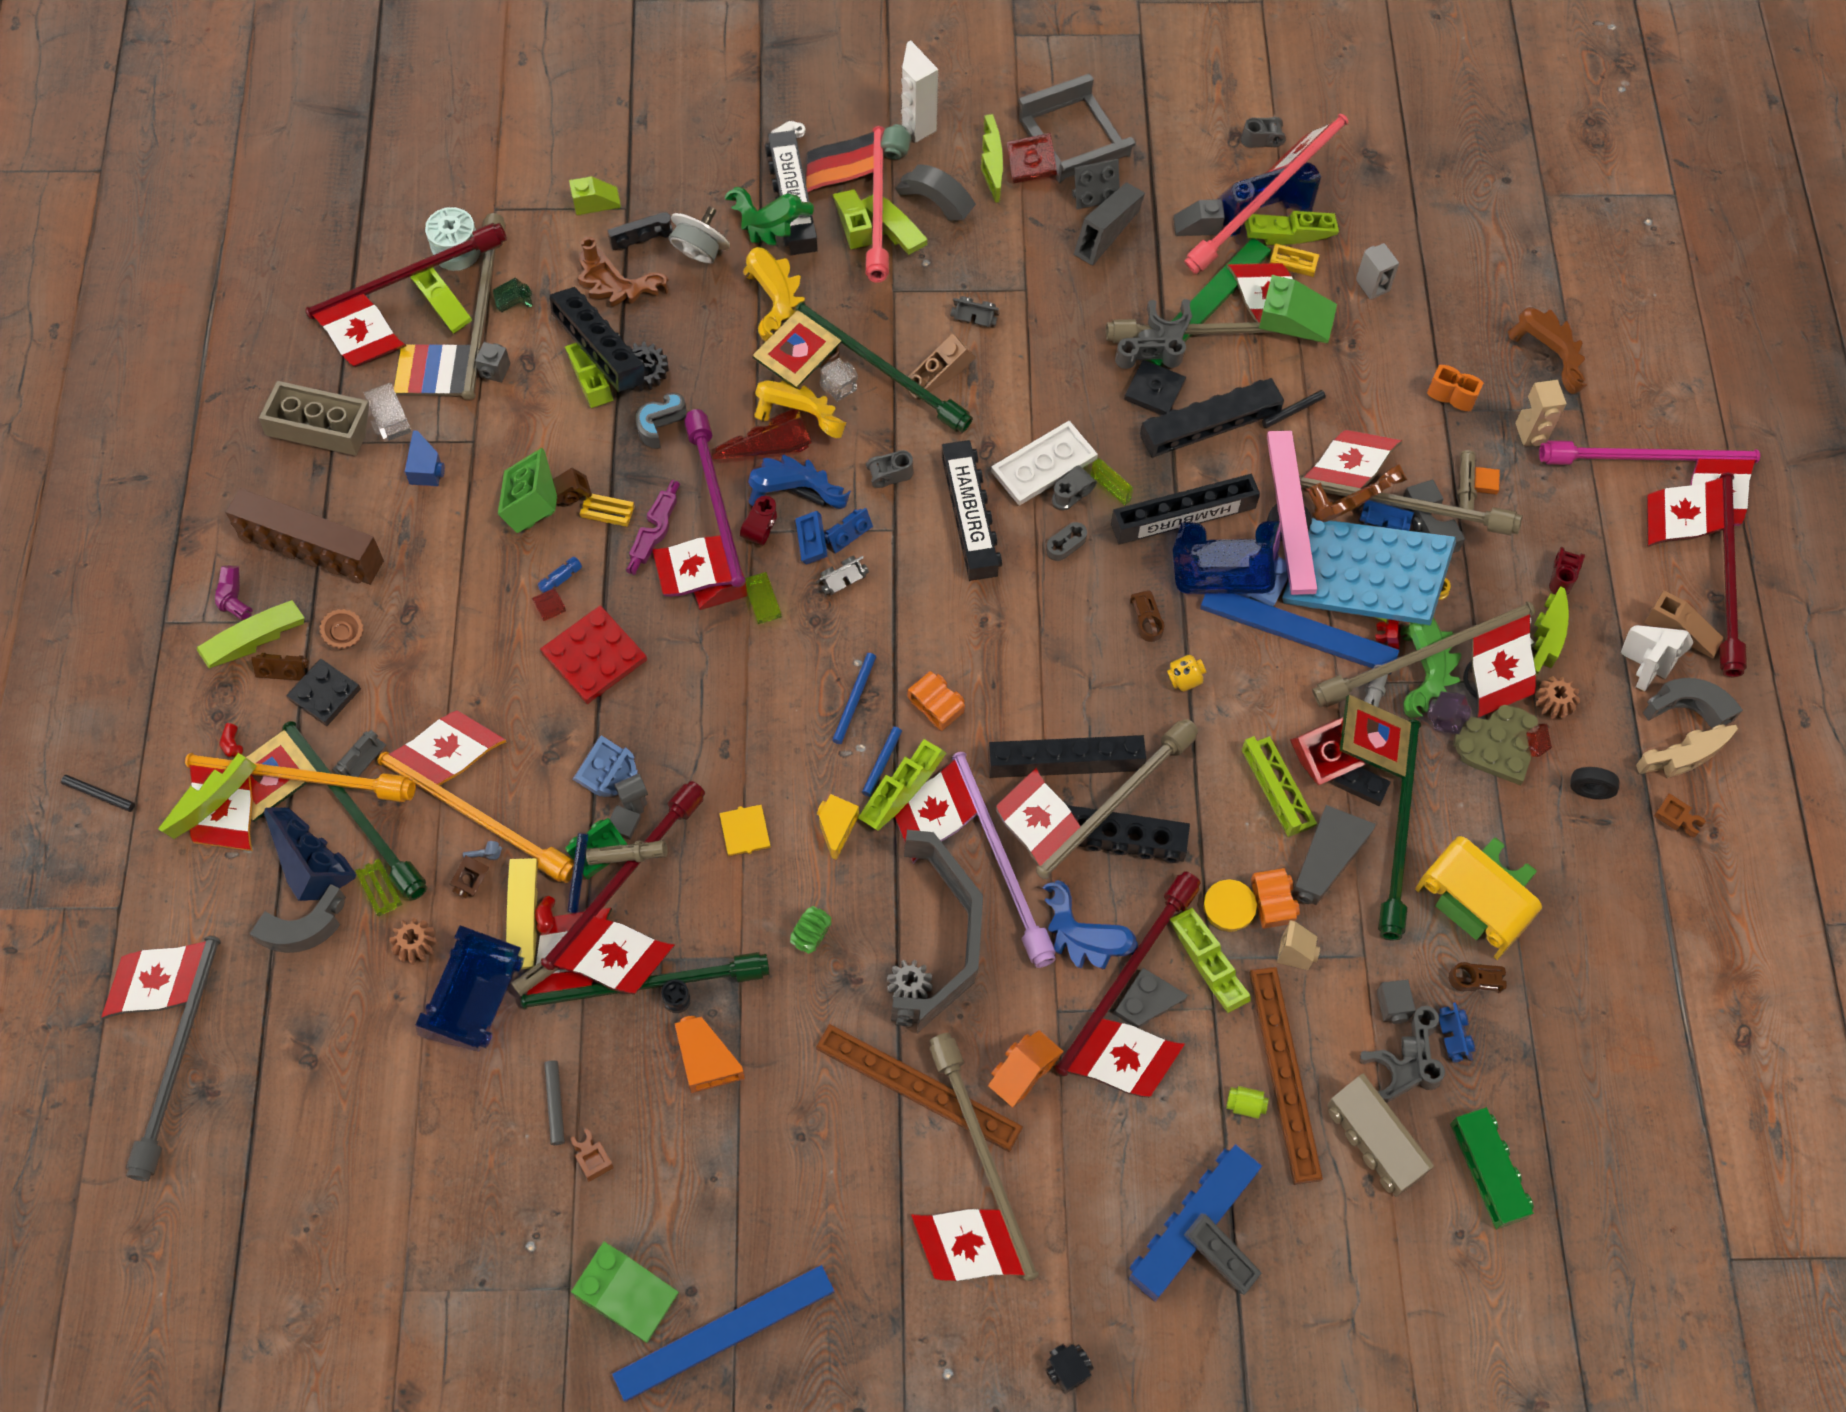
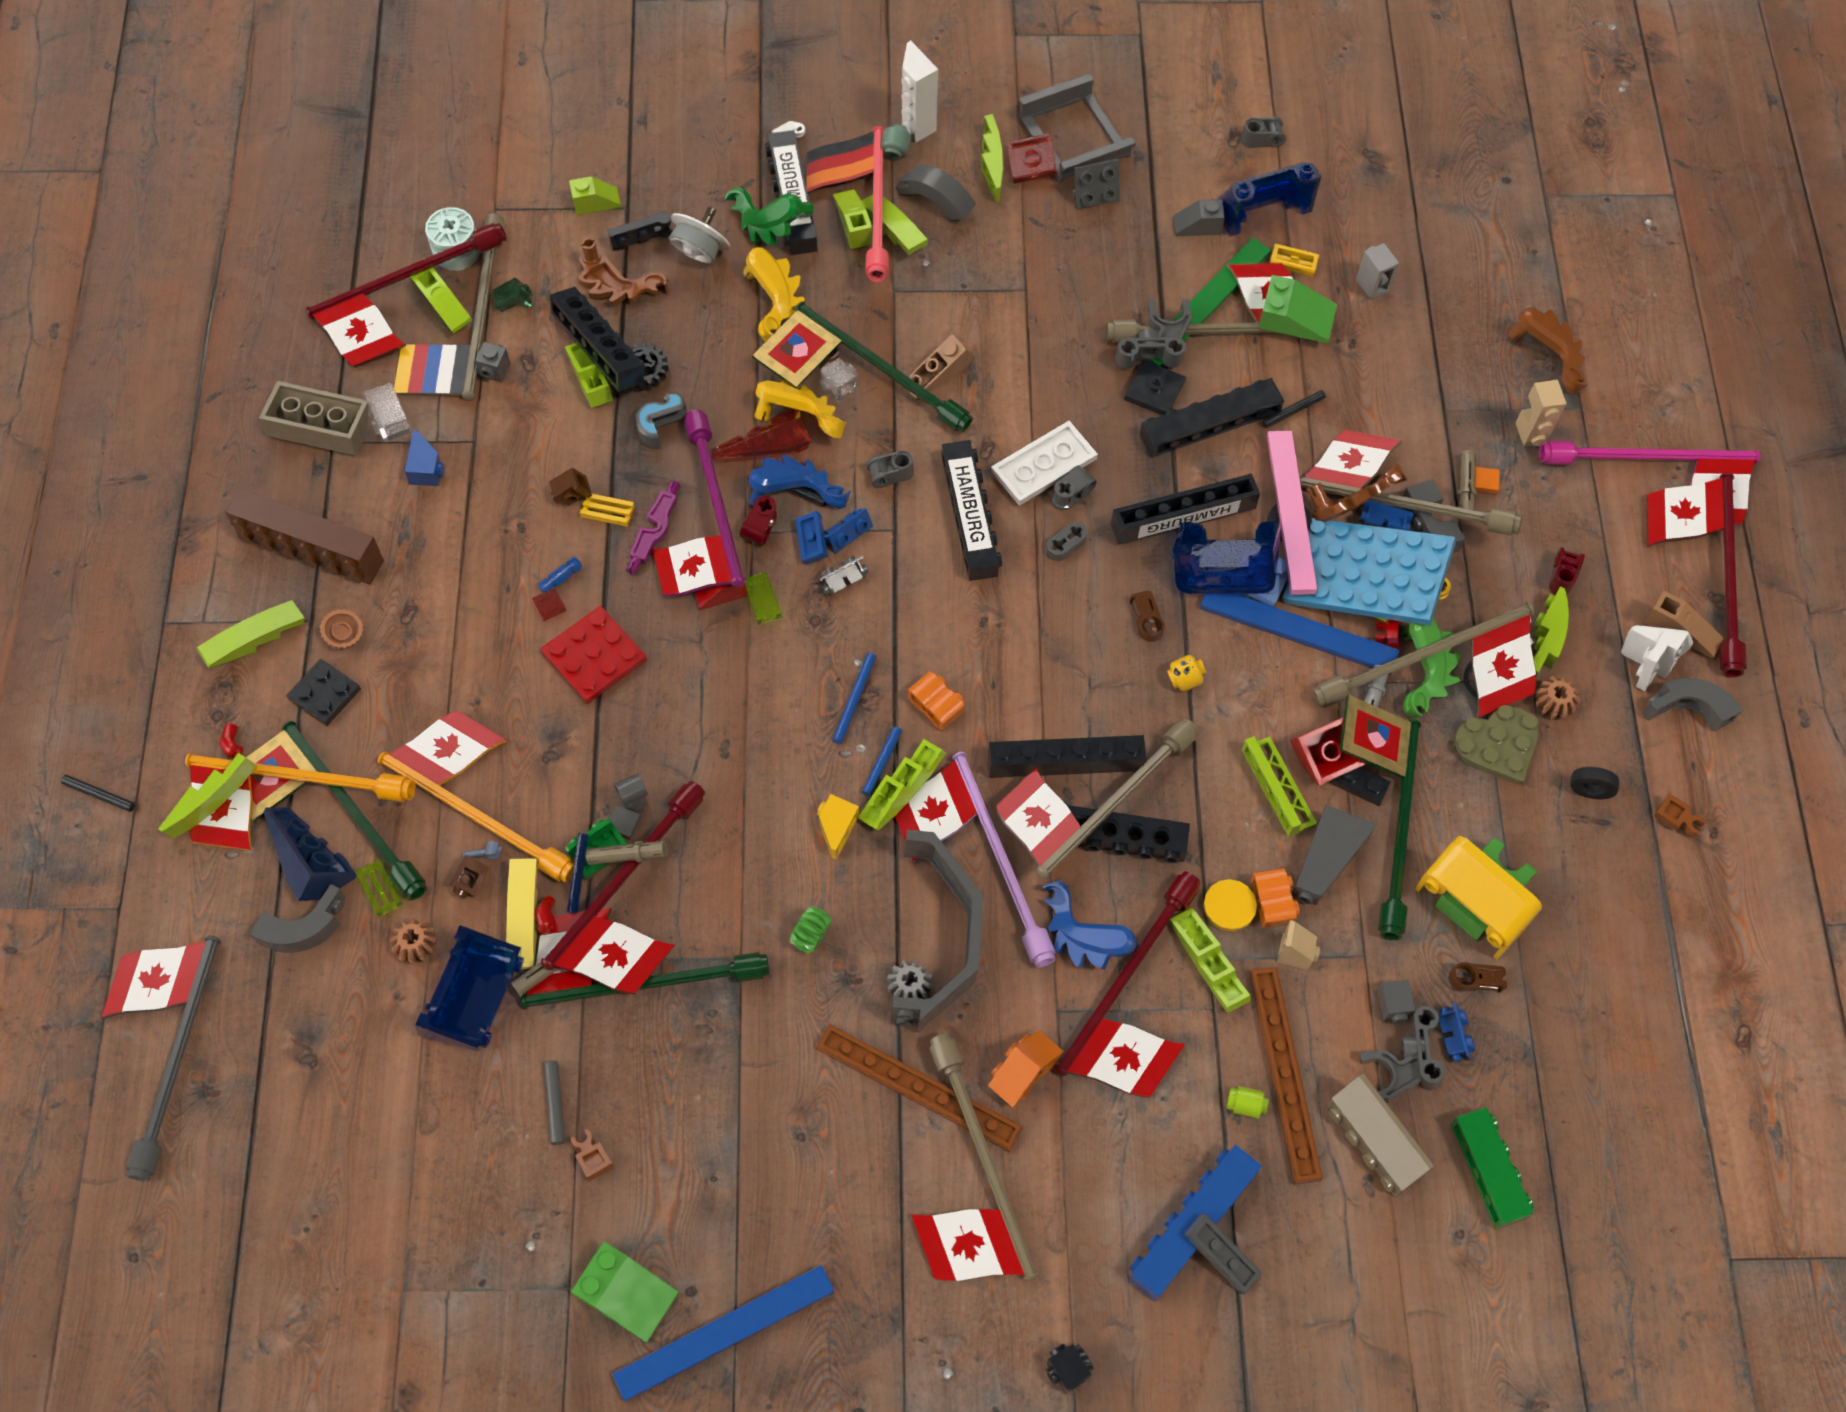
(228, 592): magenta arm -> none
(275, 667): reddish brown hinge -> none
(360, 755): dark grey hinge -> none
(527, 492): bright green slope -> none
(605, 767): medium blue slope -> none
(673, 991): black wheel -> none
(705, 1056): orange slope -> none
(745, 830): yellow piece -> none
(966, 308): dark grey hinge -> none
(1107, 222): dark grey slope -> none
(1111, 481): clear neon green tile -> none
(1148, 999): dark grey wing -> none
(1205, 252): coral flag -> none
(1292, 229): lime slope -> none
(1449, 712): clear purple brick -> none
(1455, 388): orange brick -> none
(1539, 740): clear red tile -> none
(1688, 755): tan slope -> none

